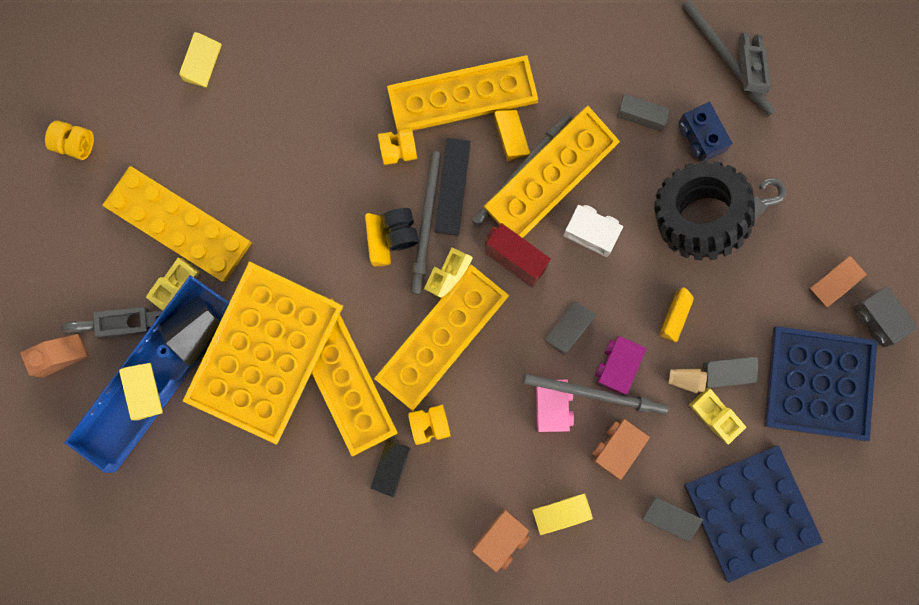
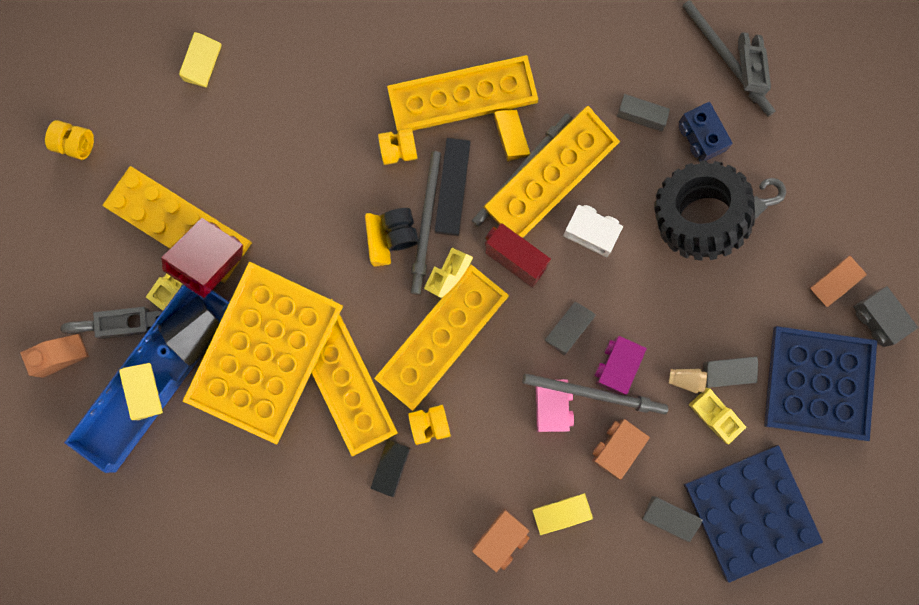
(202, 257): none -> brick
(677, 315): yellow slope -> none

